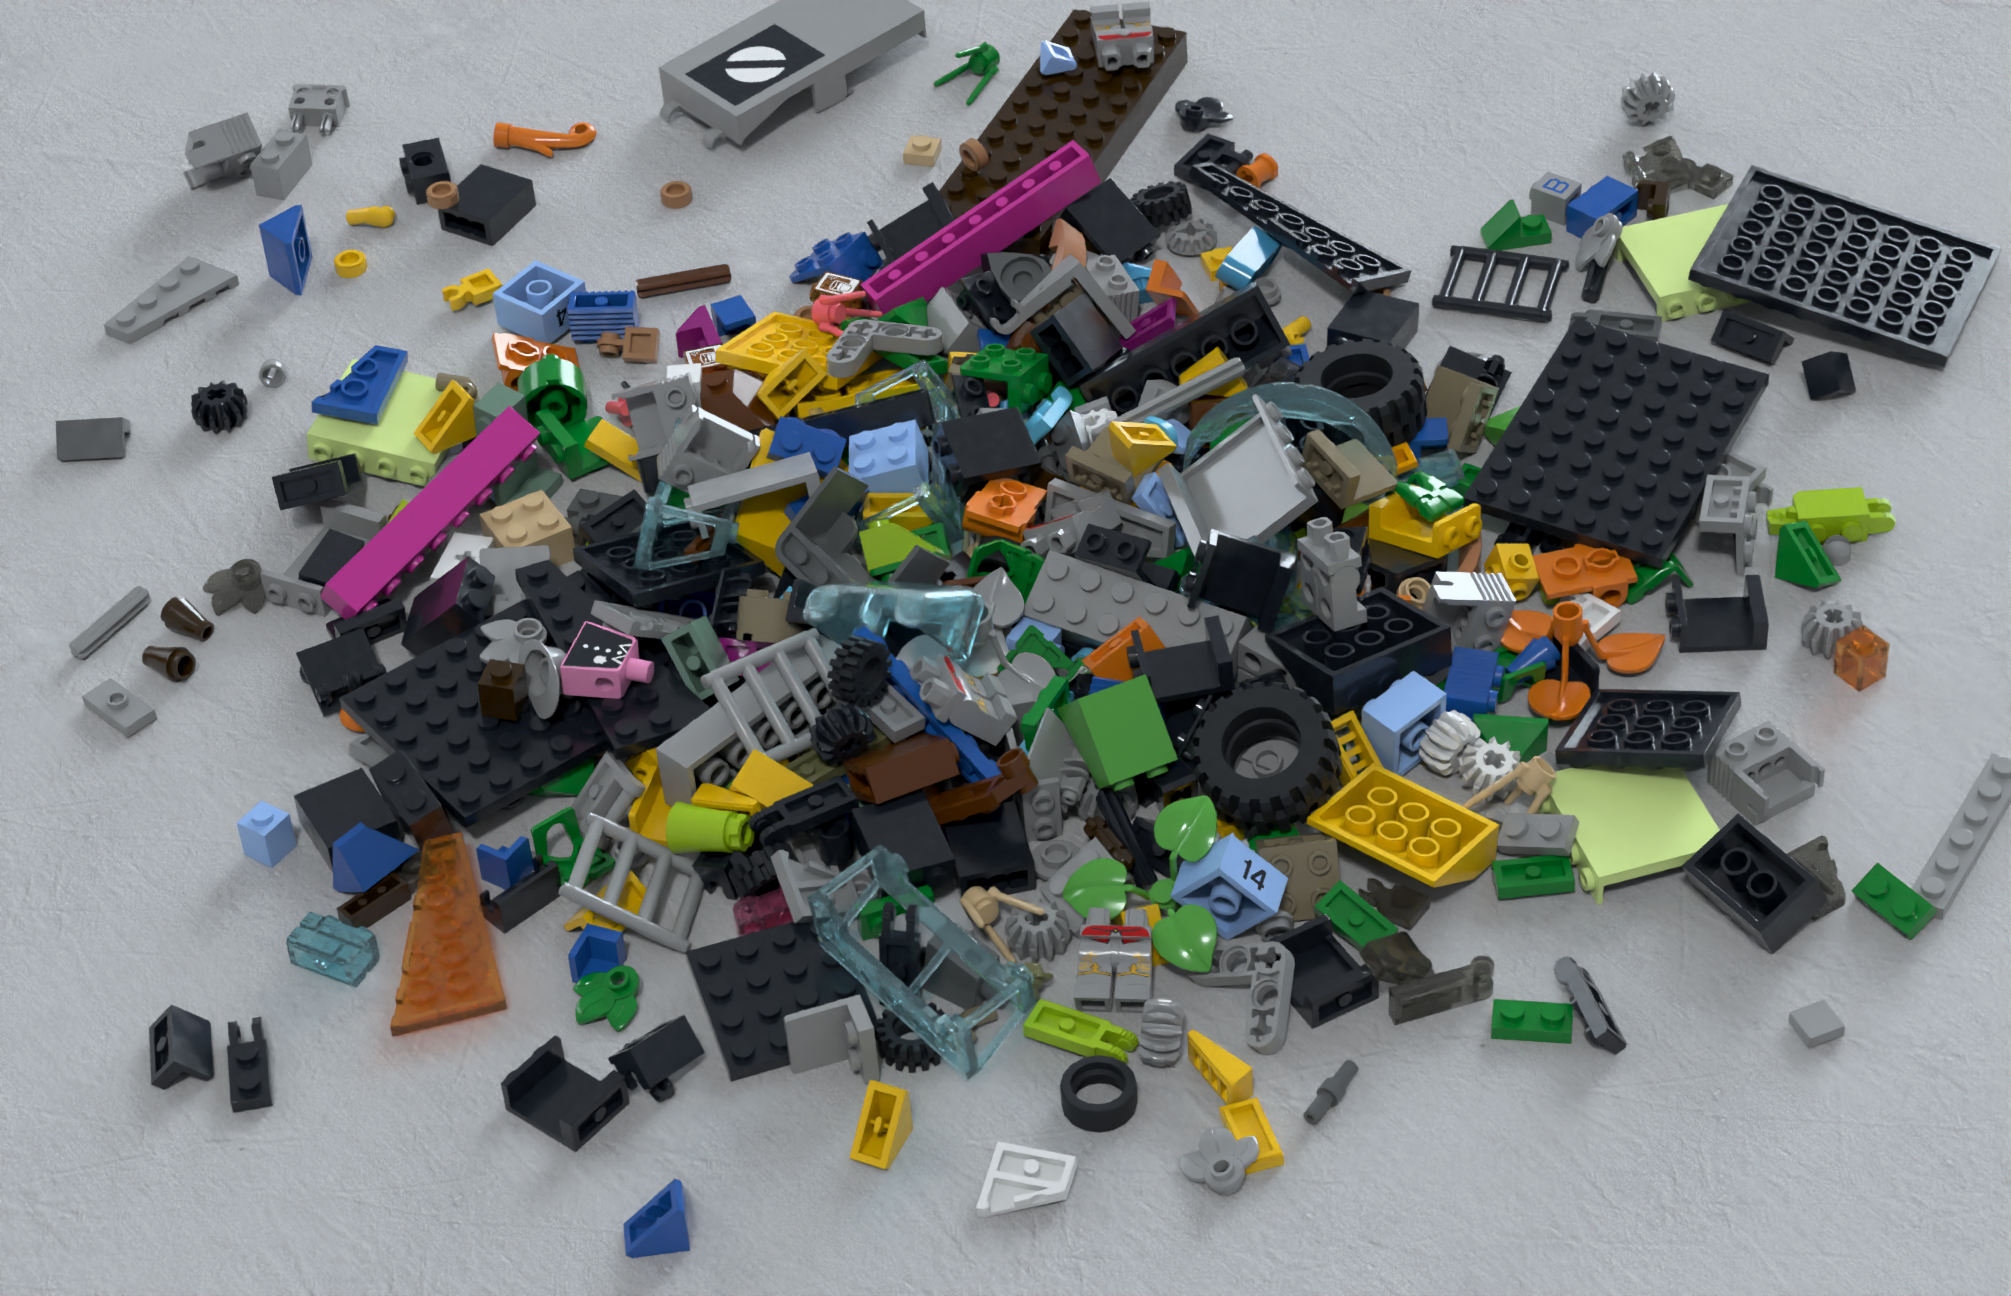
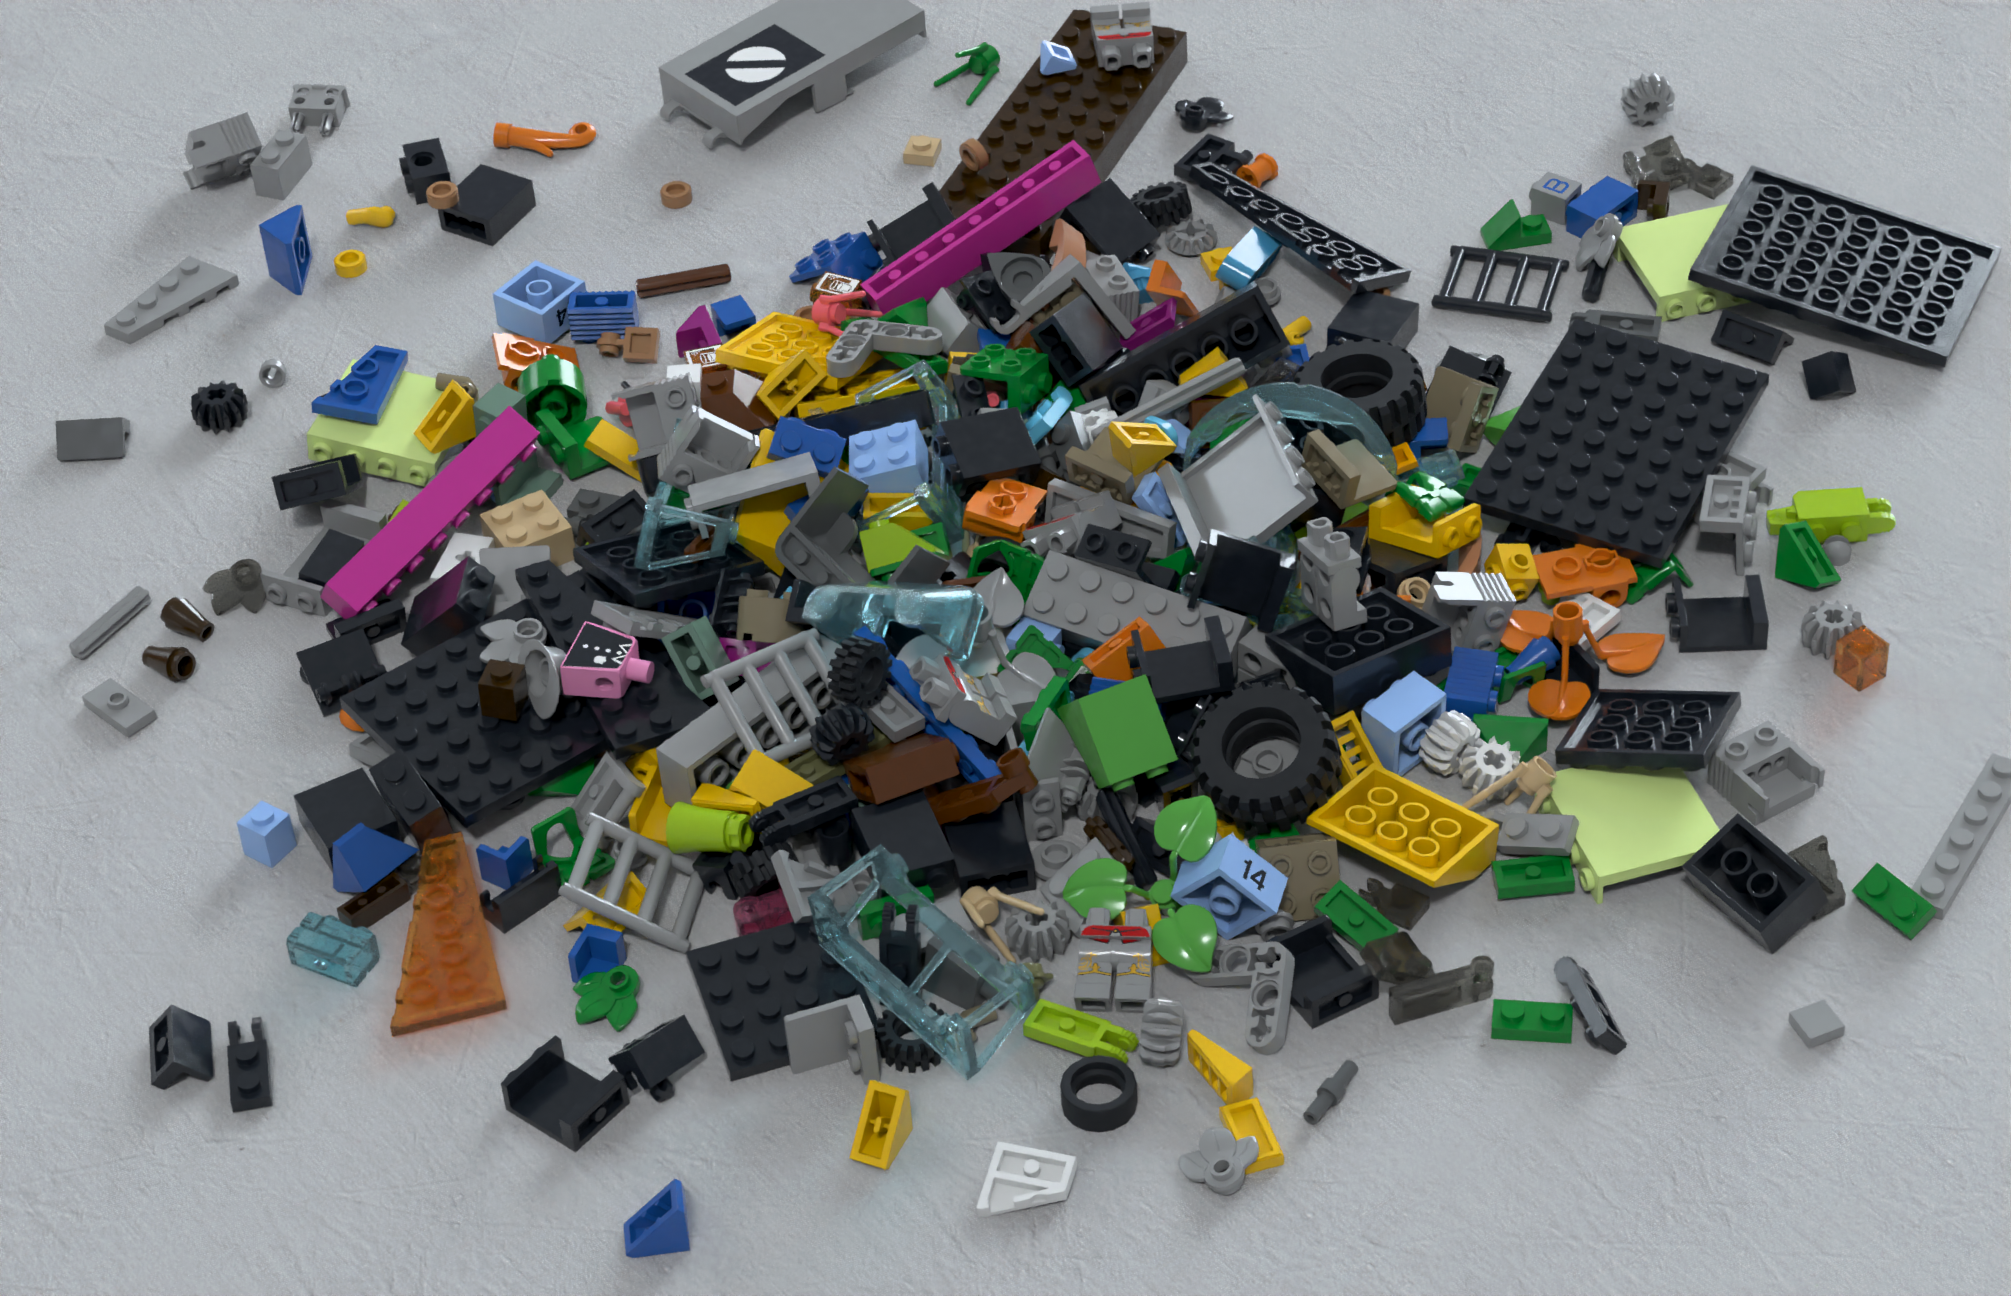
(475, 288): yellow plate -> none

